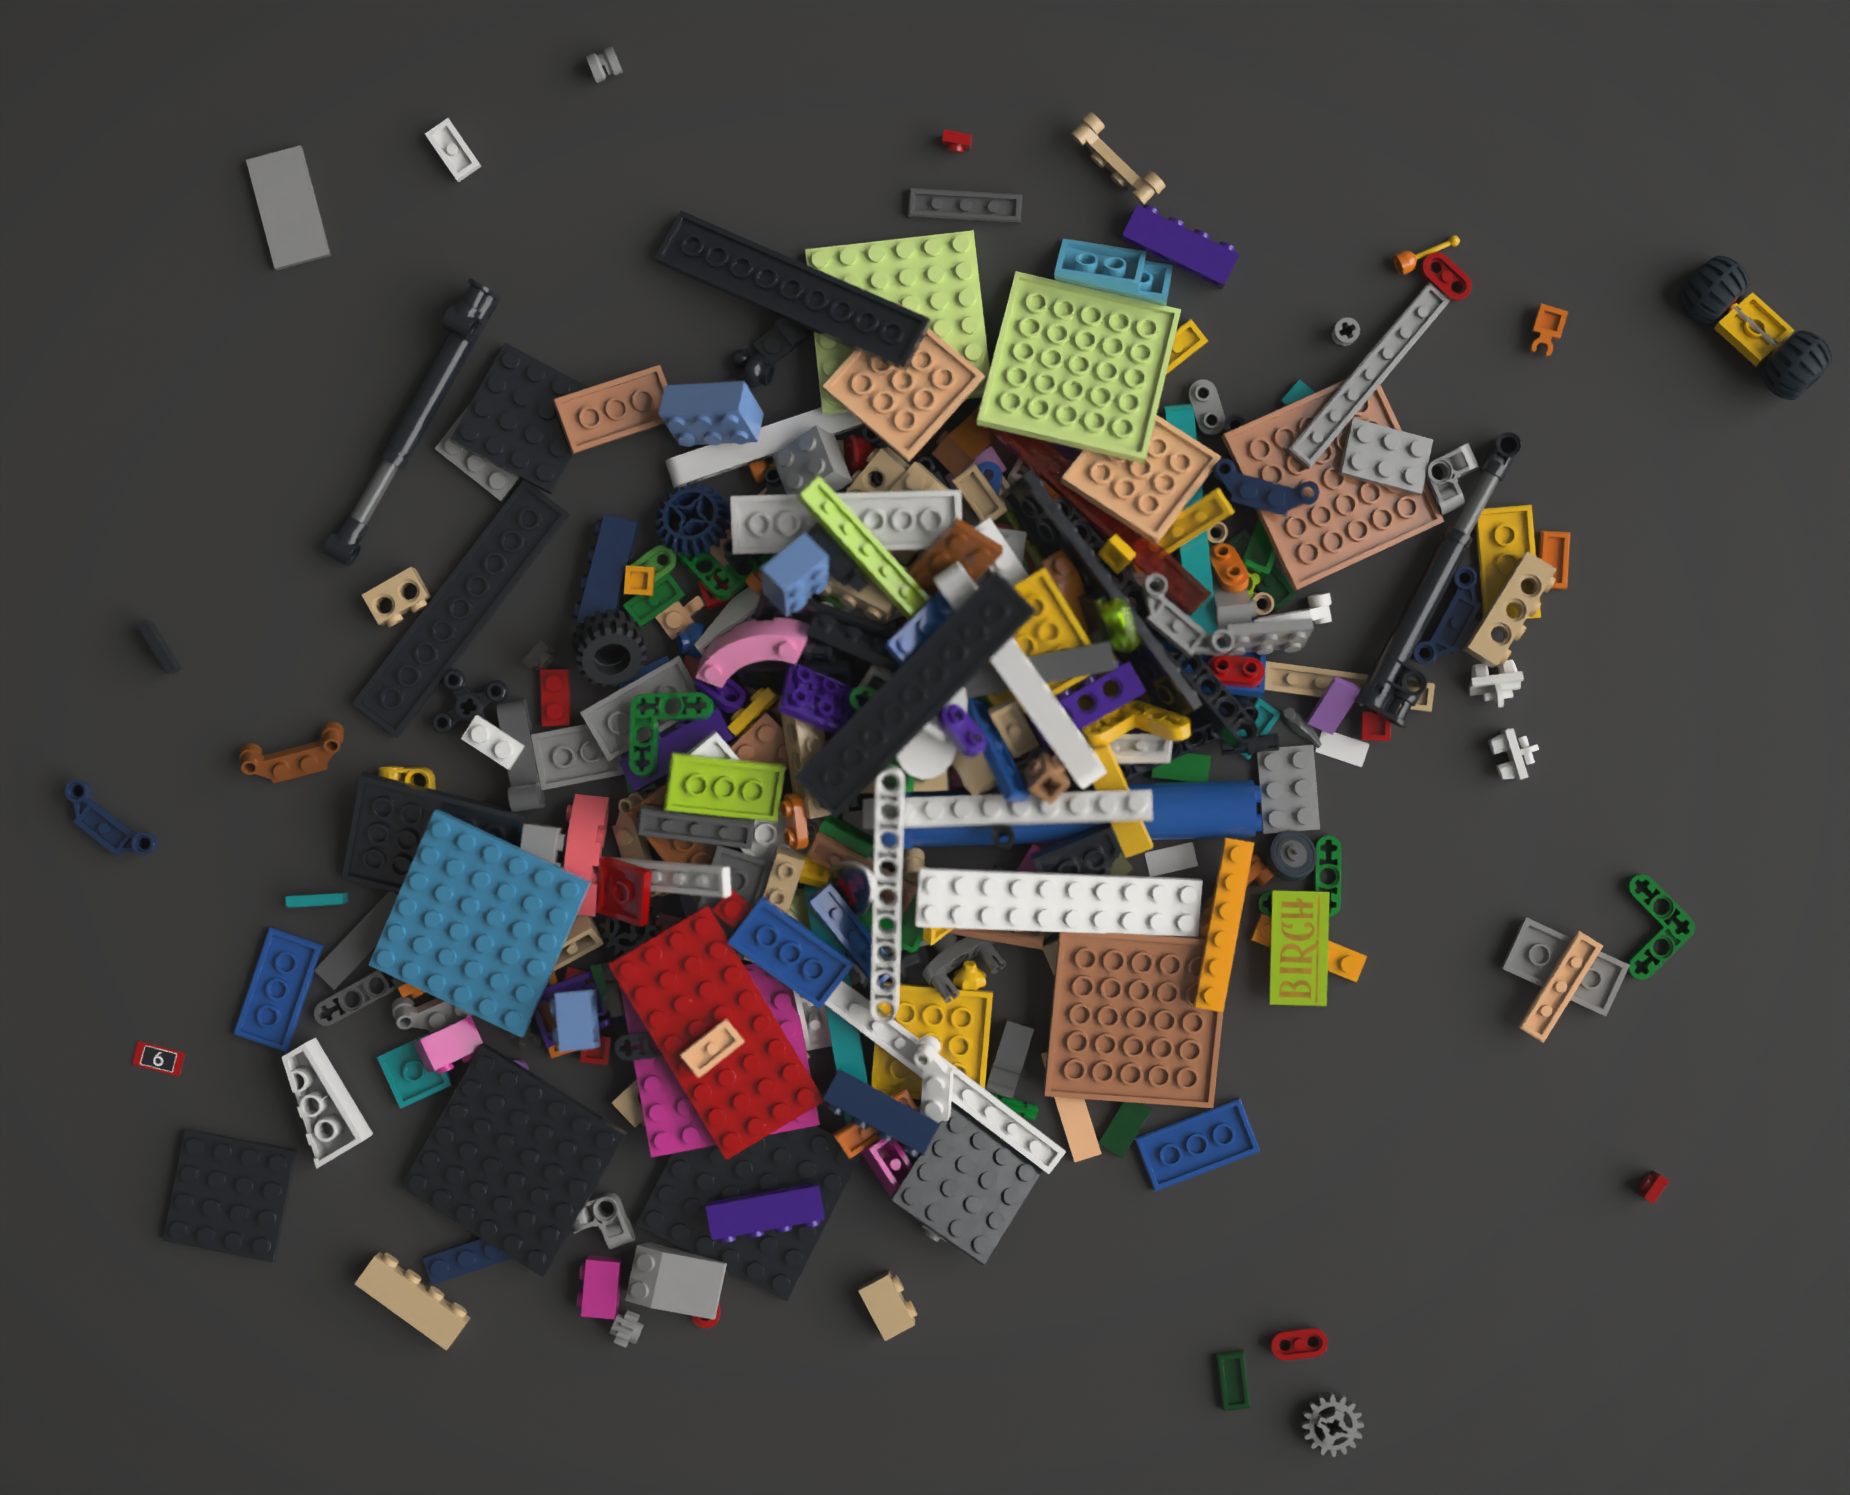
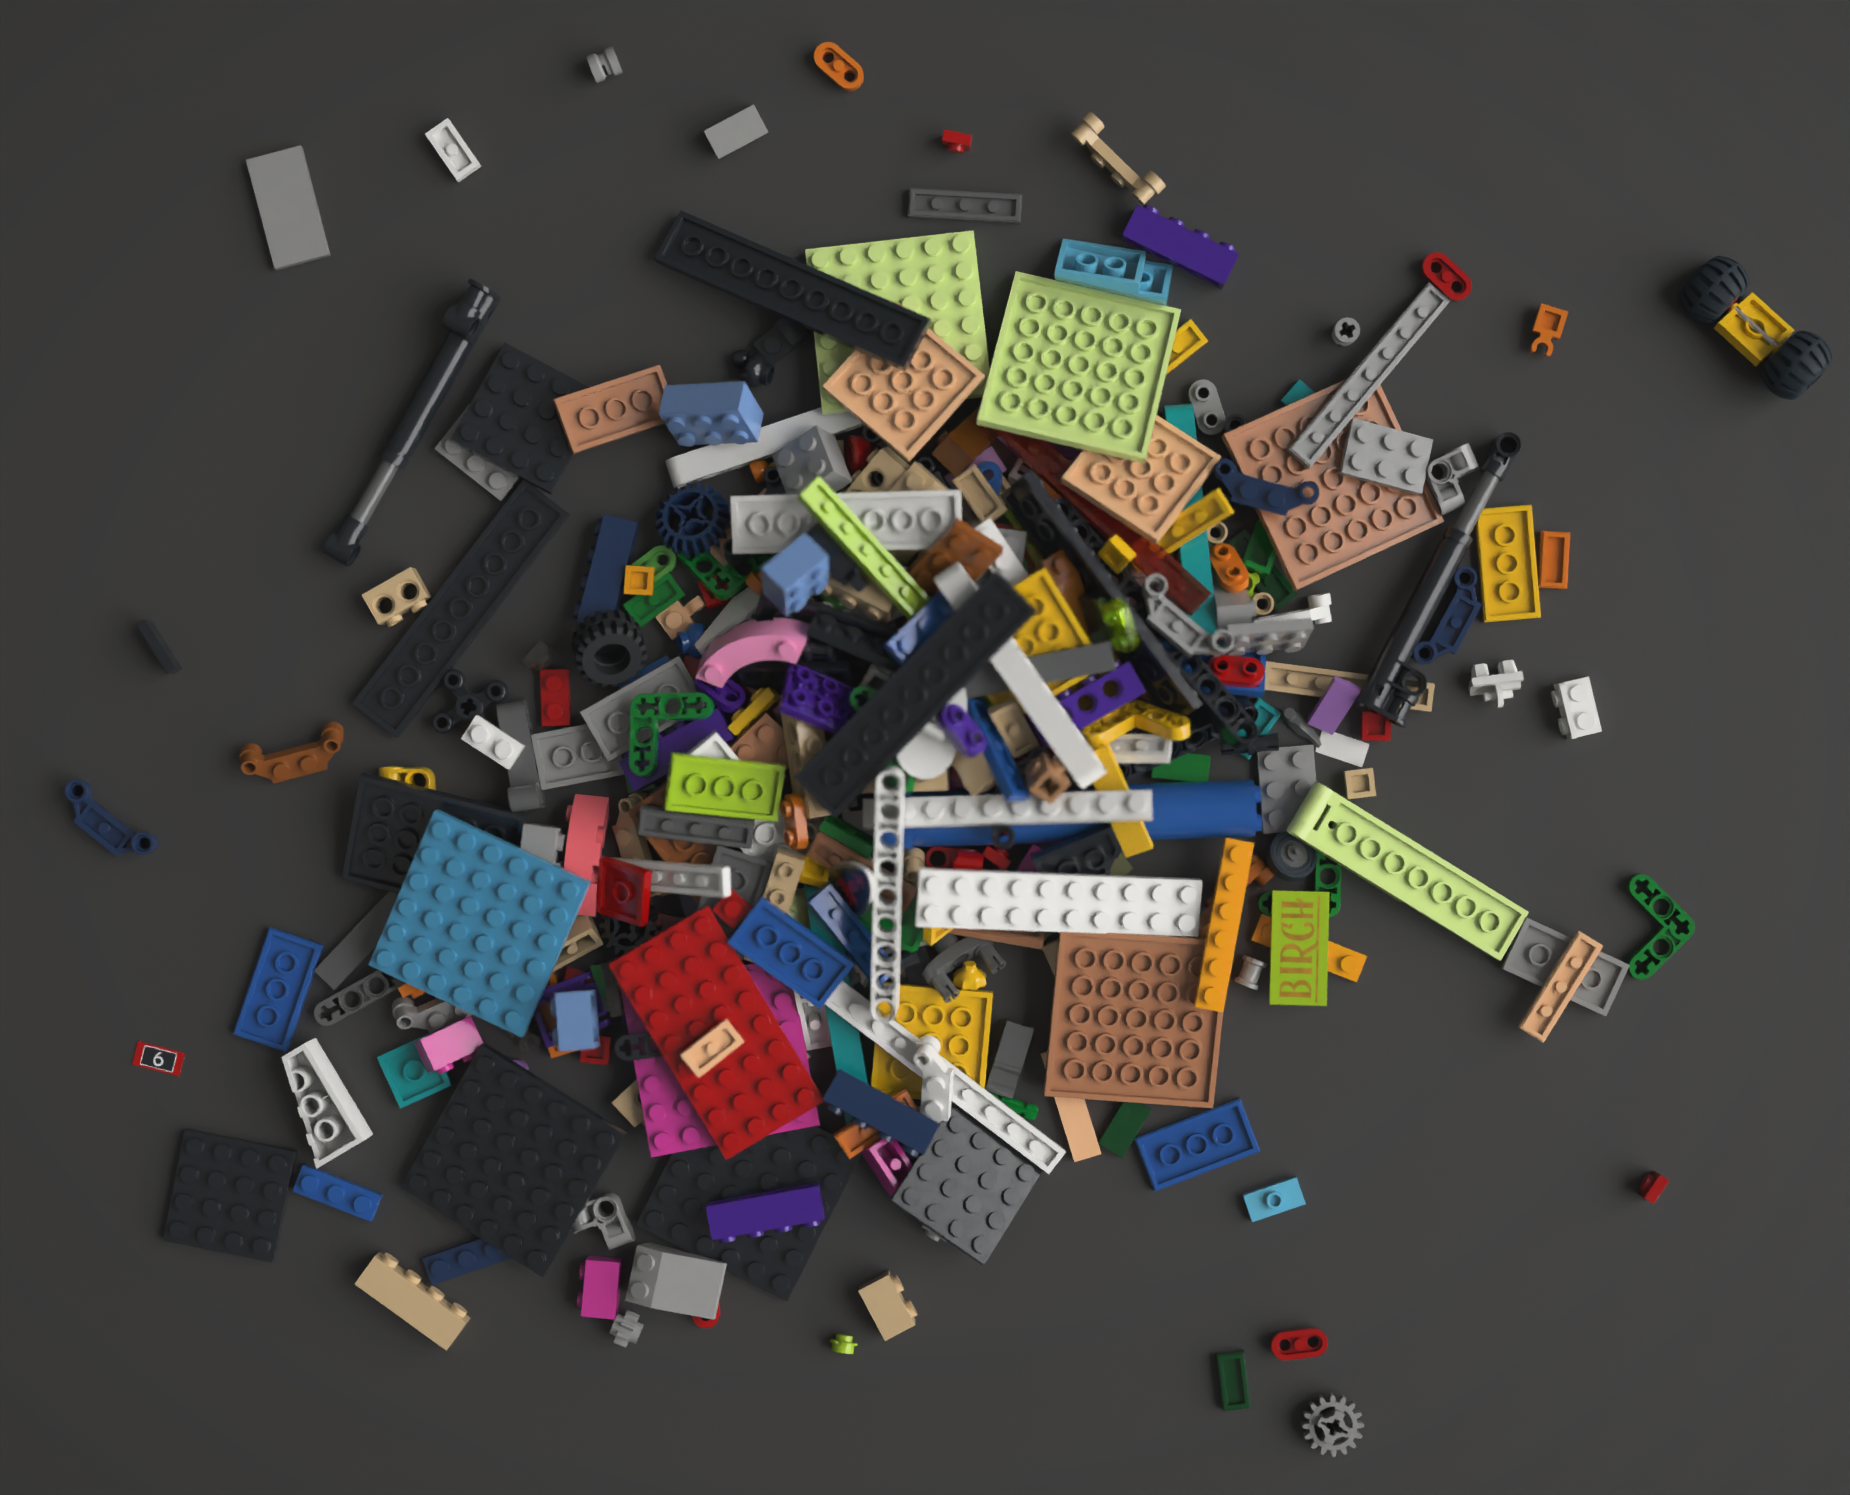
(317, 899): teal tile -> none
(337, 1192): none -> blue plate
(735, 131): none -> light grey hinge
(839, 66): none -> orange plate
(843, 1344): none -> lime plate
(956, 858): none -> red piece
(997, 856): none -> red plate
(1171, 859): white sticker -> none
(1250, 972): none -> light grey bush
(1273, 1199): none -> medium azure plate
(1359, 783): none -> tan plate
(1406, 261): hinge -> none
(1406, 871): none -> yellowish green hinge
(1480, 643): tan brick -> none
(1508, 742): white hips -> none
(1576, 708): none -> white bracket

